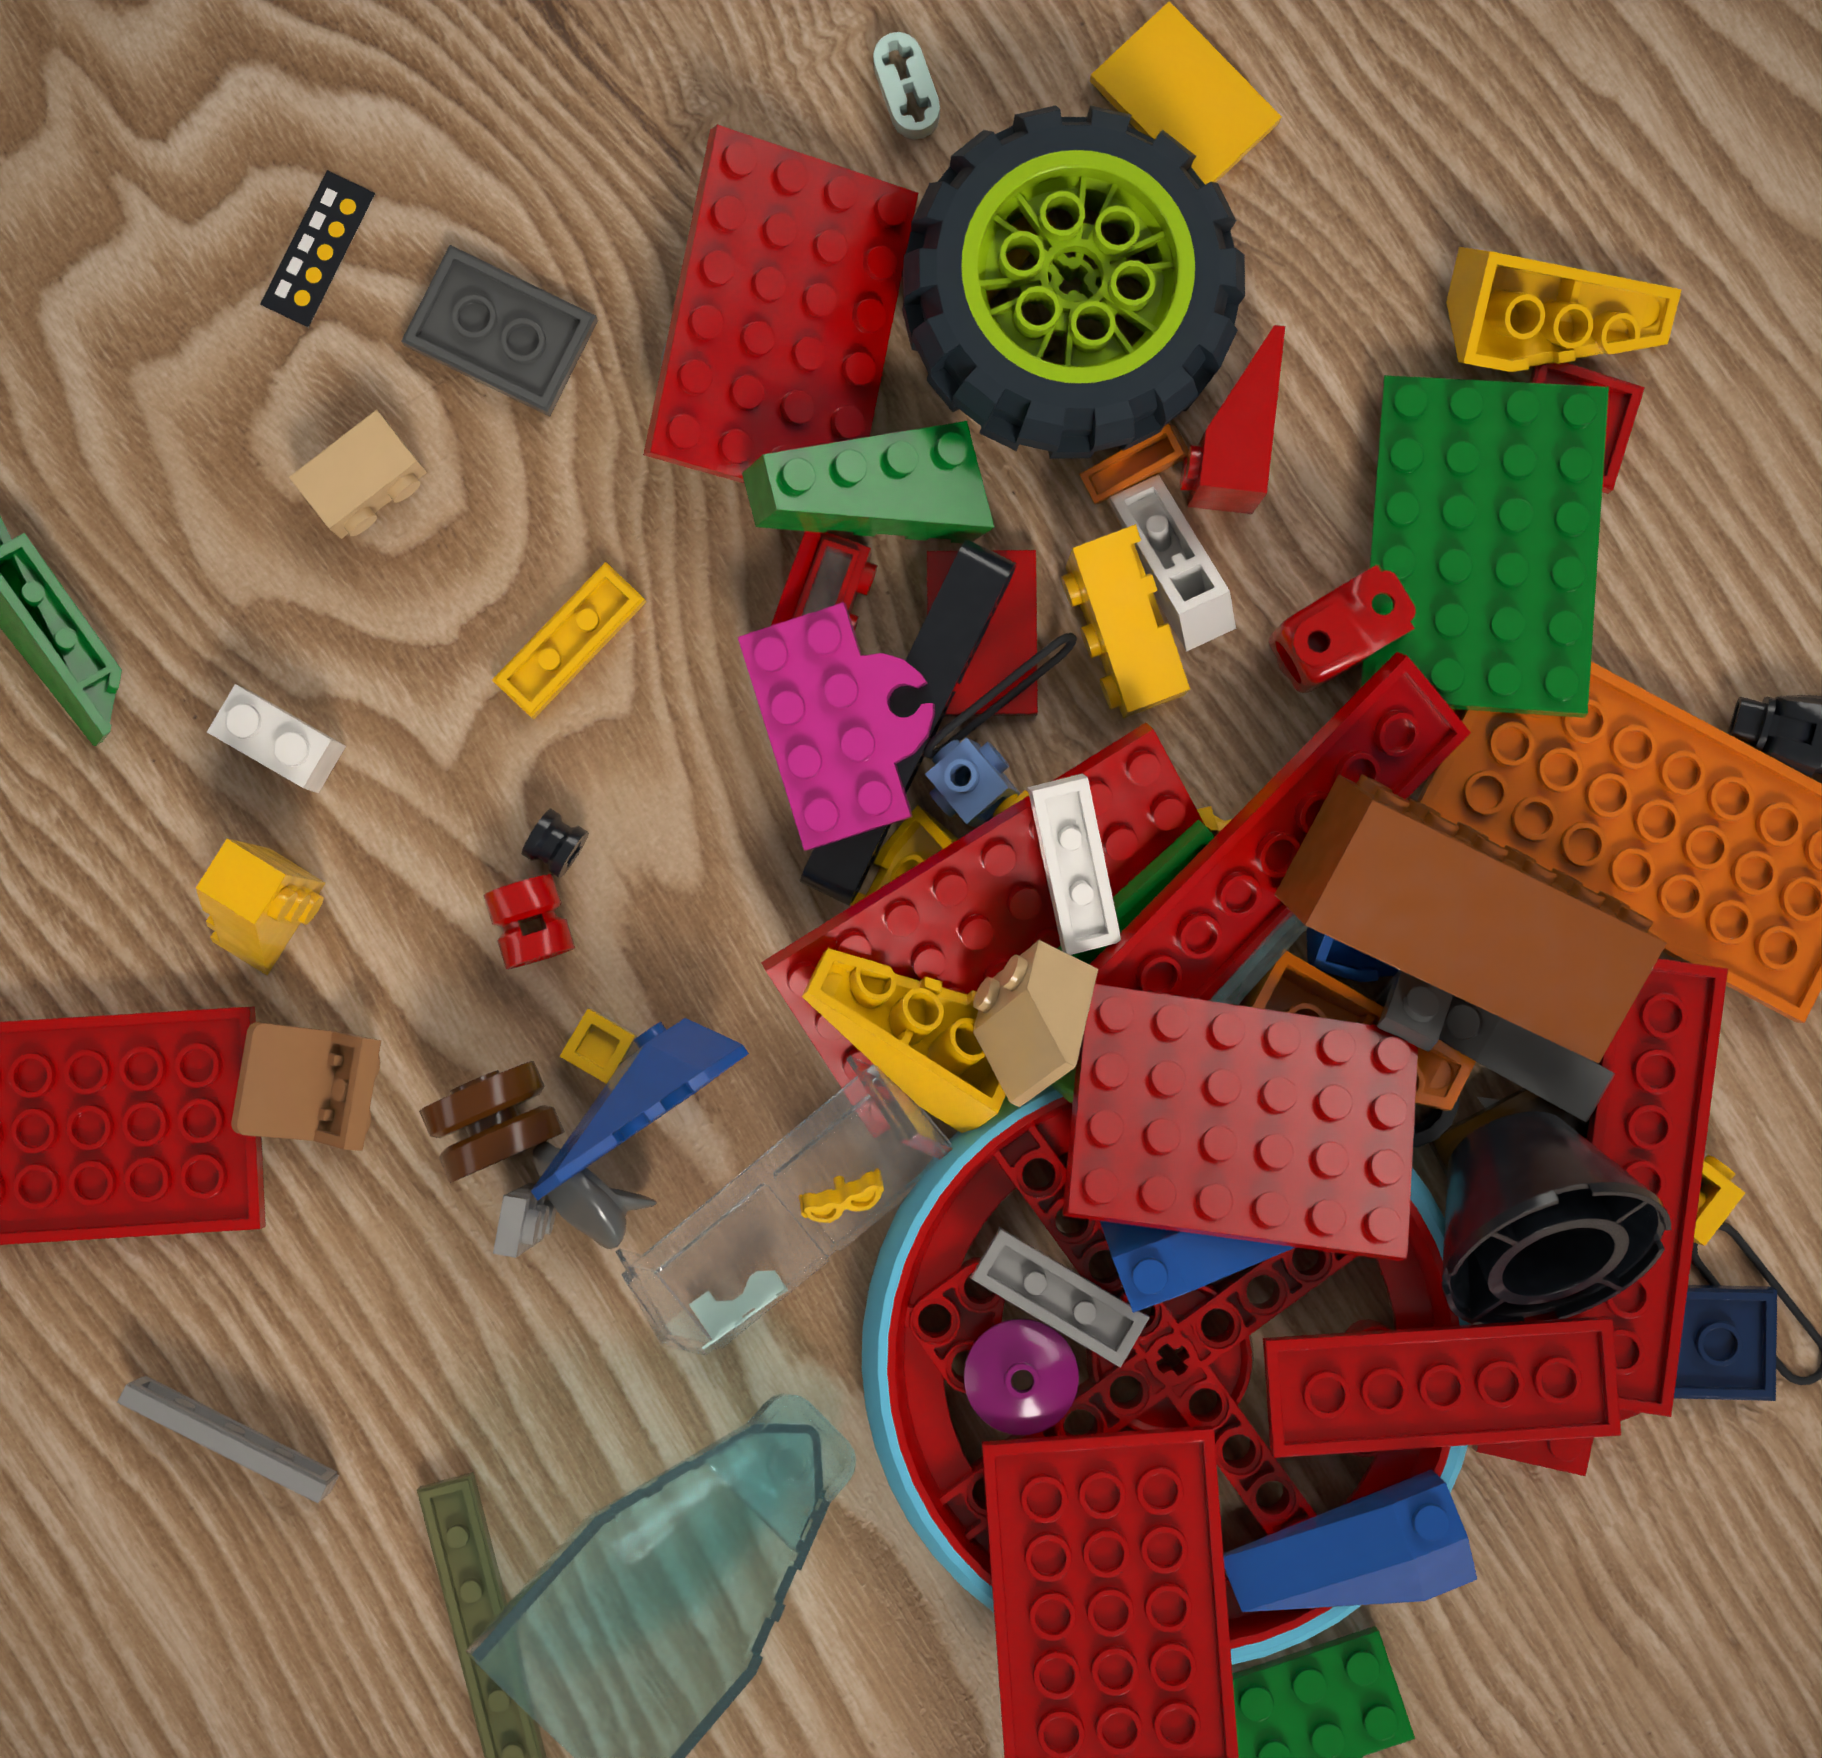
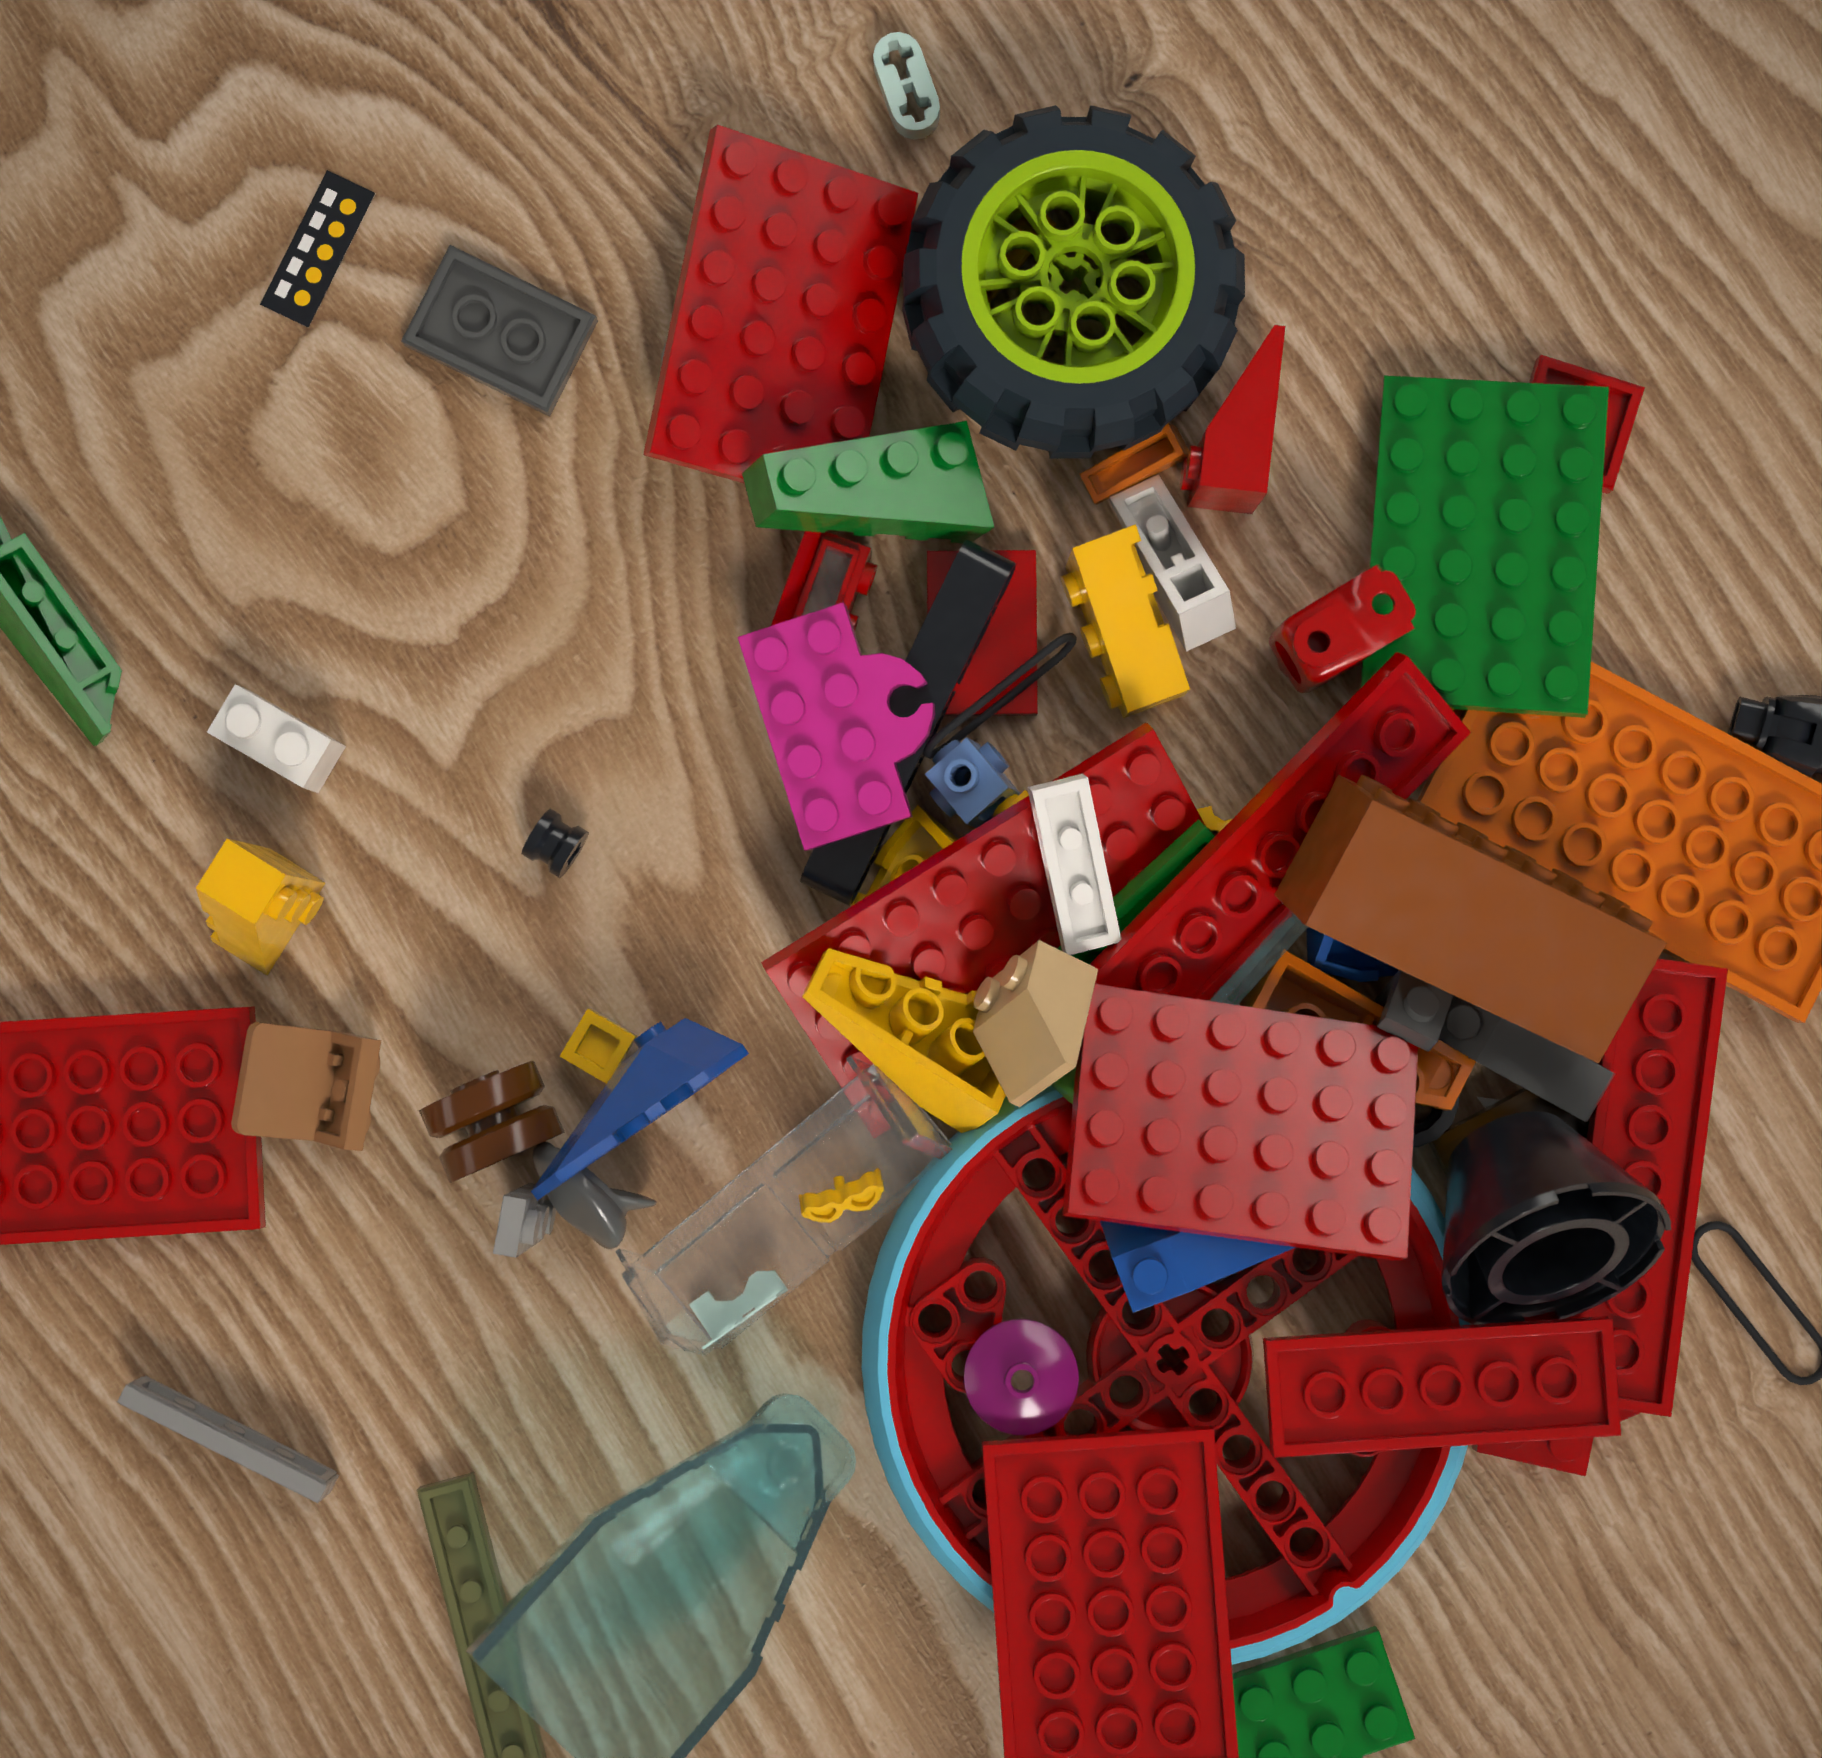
(359, 476): tan brick -> none
(522, 903): red wheel -> none
(569, 640): yellow tile -> none
(1059, 1297): light grey plate -> none
(1184, 86): yellow tile -> none
(1374, 1550): blue wedge -> none
(1535, 312): yellow wedge -> none
(1716, 1198): yellow bracket -> none
(1728, 1344): dark blue tile -> none

